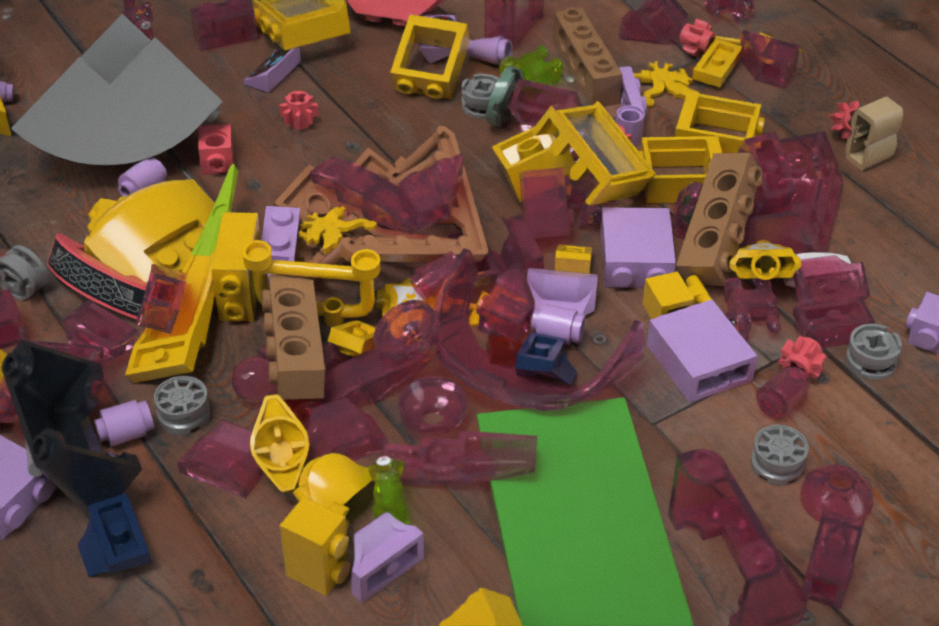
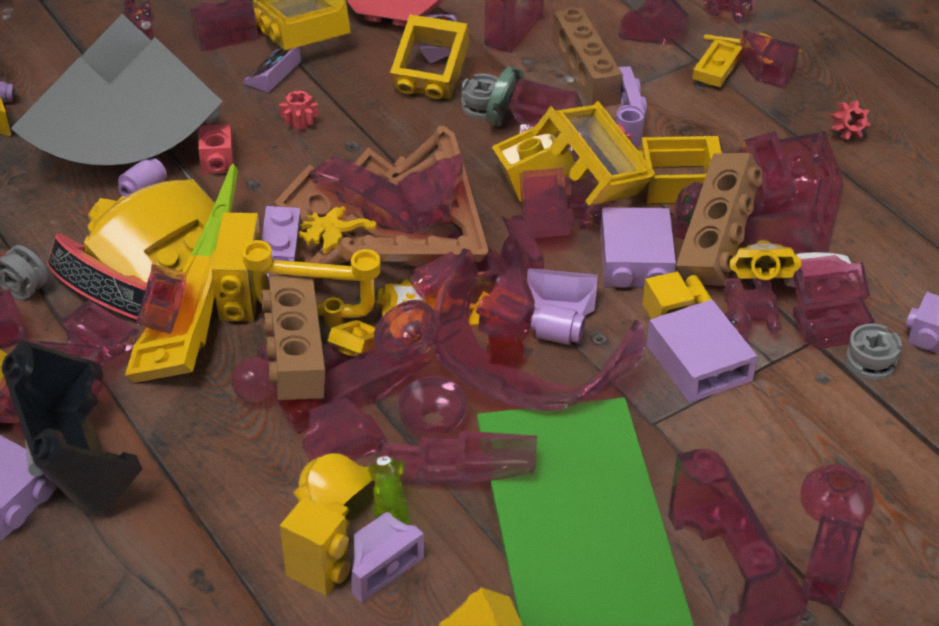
(112, 538): dark blue slope -> none
(124, 422): lavender brick -> none
(182, 407): light grey wheel -> none
(223, 460): clear pink slope -> none
(279, 443): yellow hat -> none
(490, 49): lavender cone -> none
(534, 66): clear neon green animal -> none
(544, 356): dark blue slope -> none
(573, 259): yellow slope -> none
(673, 82): yellow piece -> none
(697, 37): coral gear -> none
(720, 113): yellow window -> none
(779, 455): light grey wheel -> none
(783, 392): clear pink brick -> none
(803, 354): coral gear -> none
(874, 133): tan brick -> none

